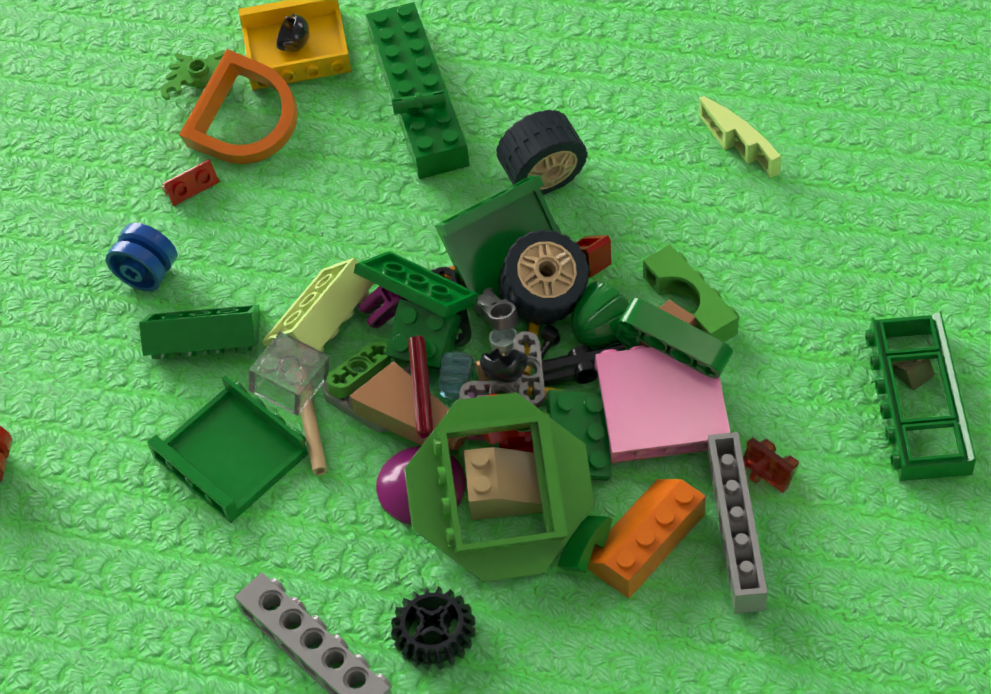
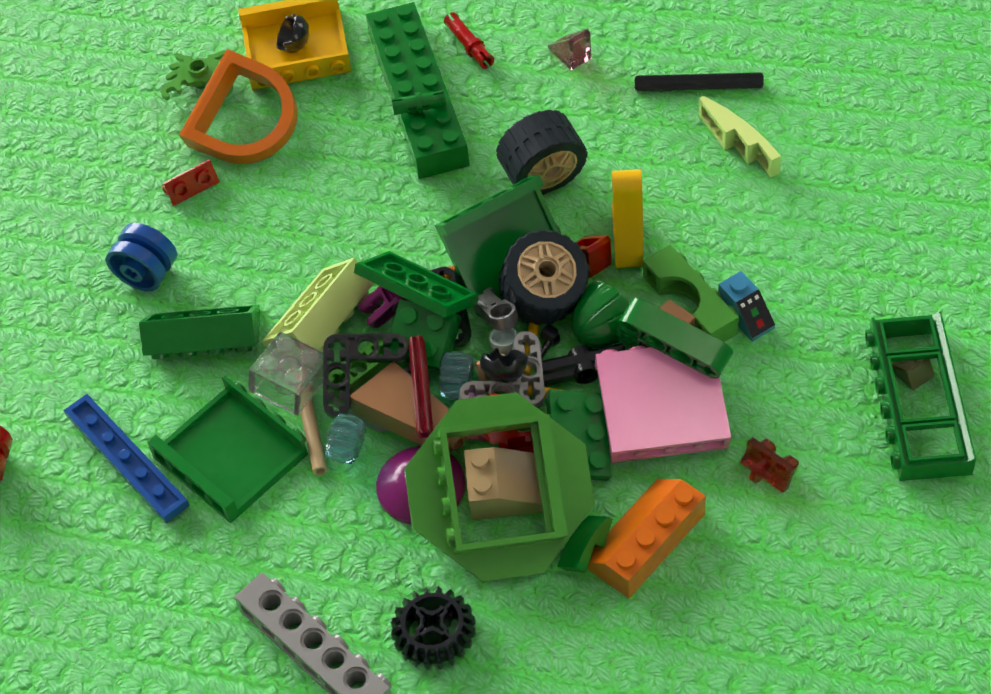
(126, 458): none -> blue plate
(345, 438): none -> clear light blue gear
(352, 355): none -> black beam
(473, 46): none -> red pin
(573, 48): none -> slope
(627, 218): none -> yellow beam
(699, 81): none -> black axle
(736, 523): light grey brick -> none
(748, 302): none -> slope

